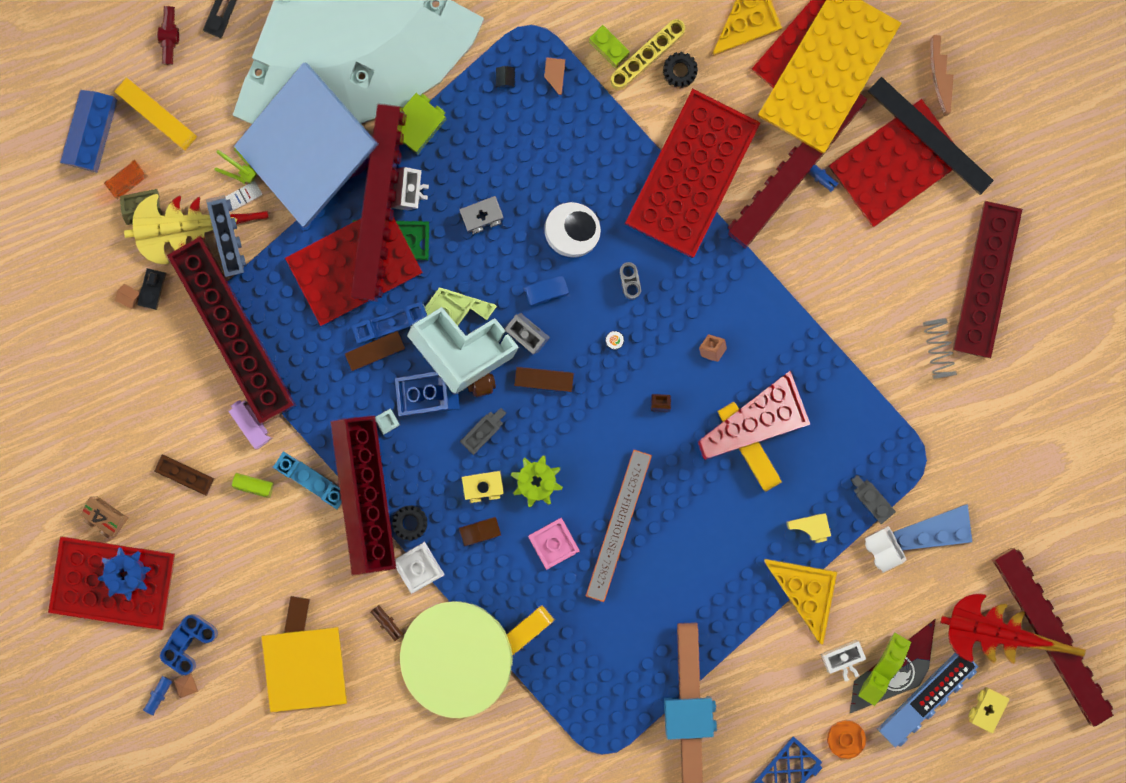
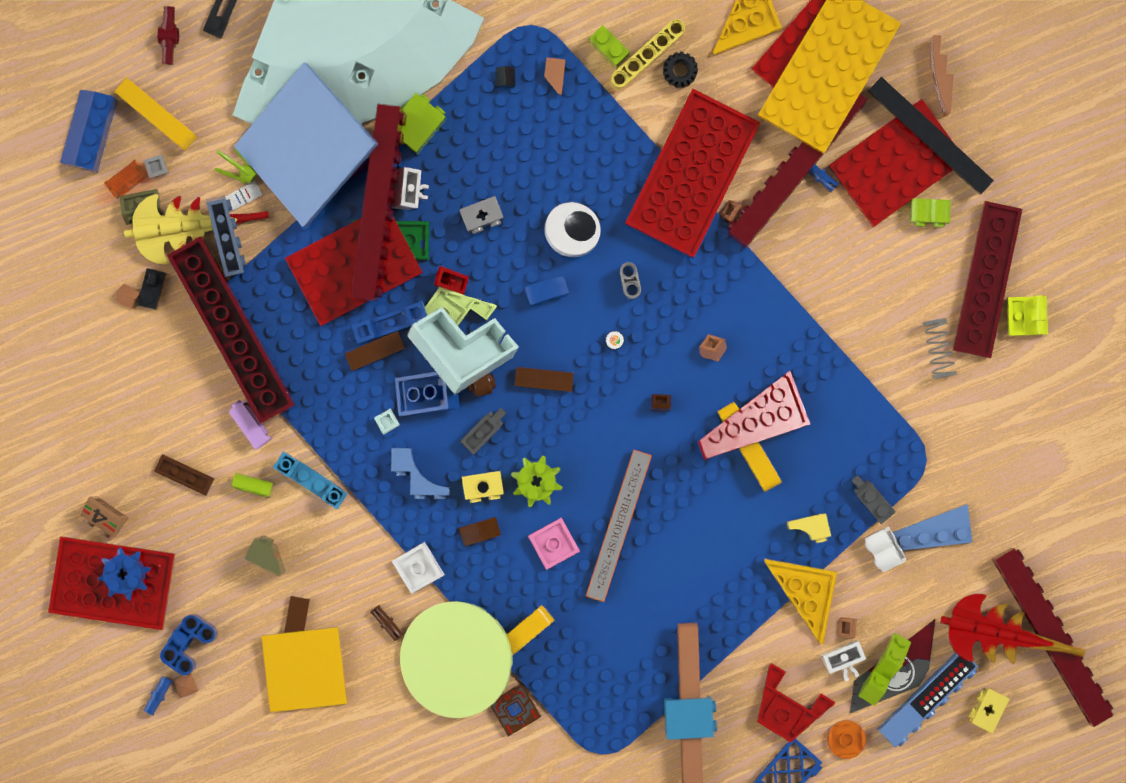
(156, 166): none -> light grey plate
(266, 555): none -> olive slope
(363, 495): dark red brick -> none
(403, 462): none -> medium blue arch
(409, 534): black tyre -> none
(451, 280): none -> red slope
(515, 710): none -> tile
(527, 333): light grey brick -> none
(731, 211): none -> nougat slope
(782, 713): none -> red wing
(847, 627): none -> nougat slope
(930, 211): none -> lime brick
(1027, 315): none -> neon yellow plate

